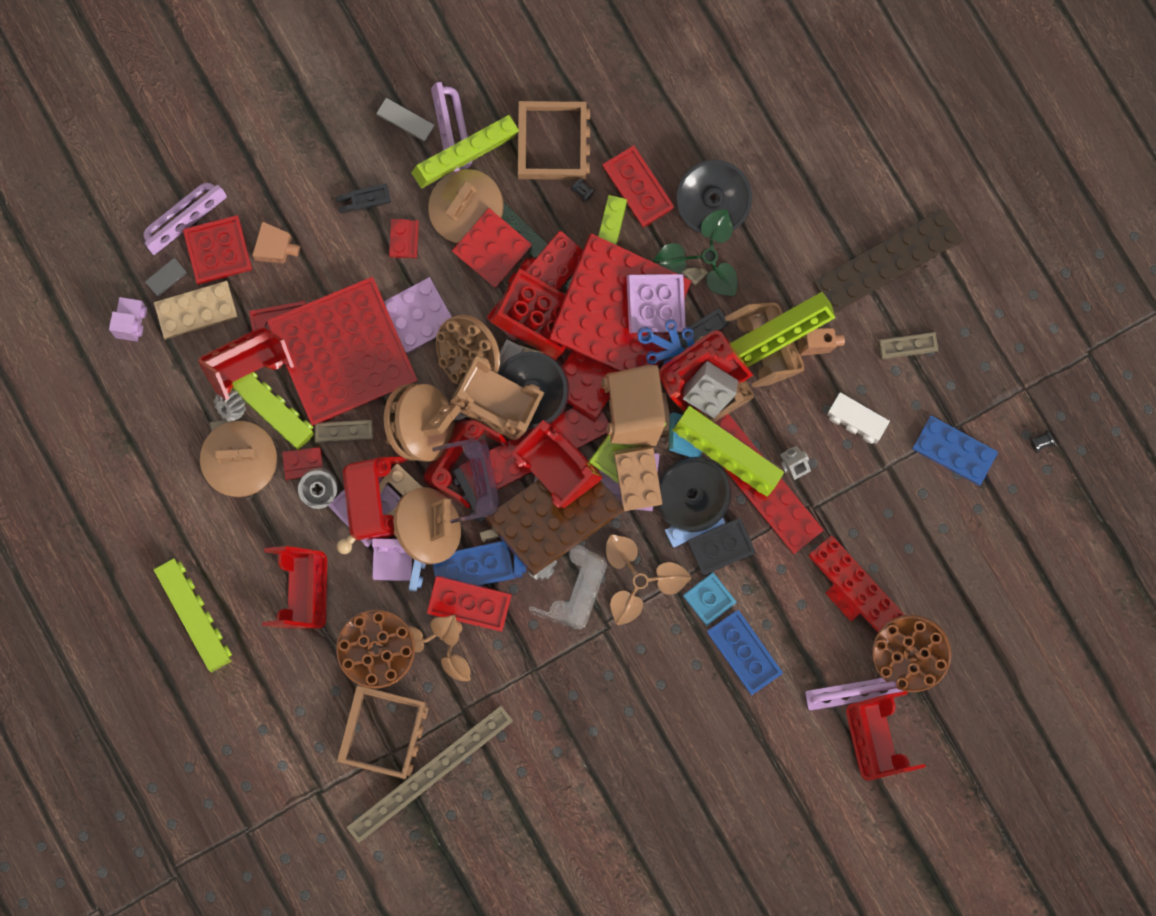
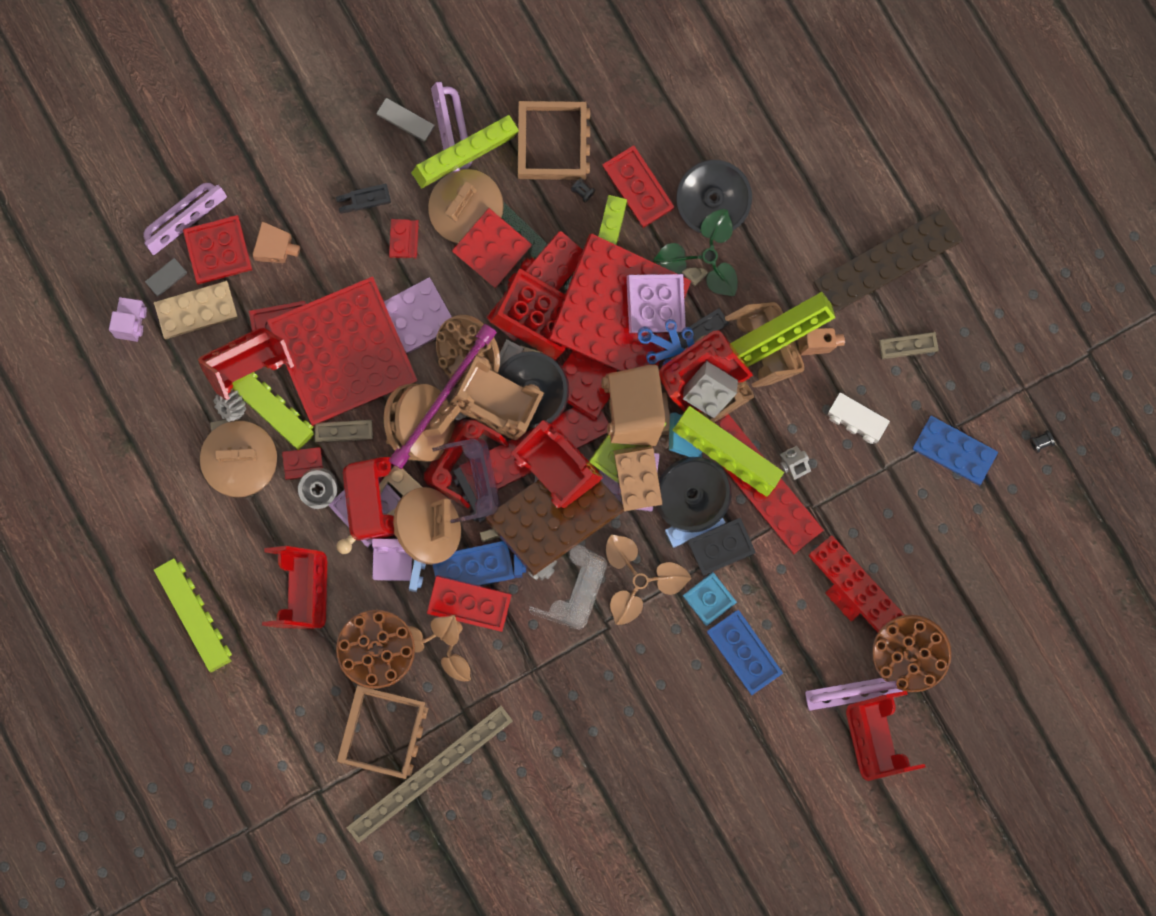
(483, 337): none -> magenta hose

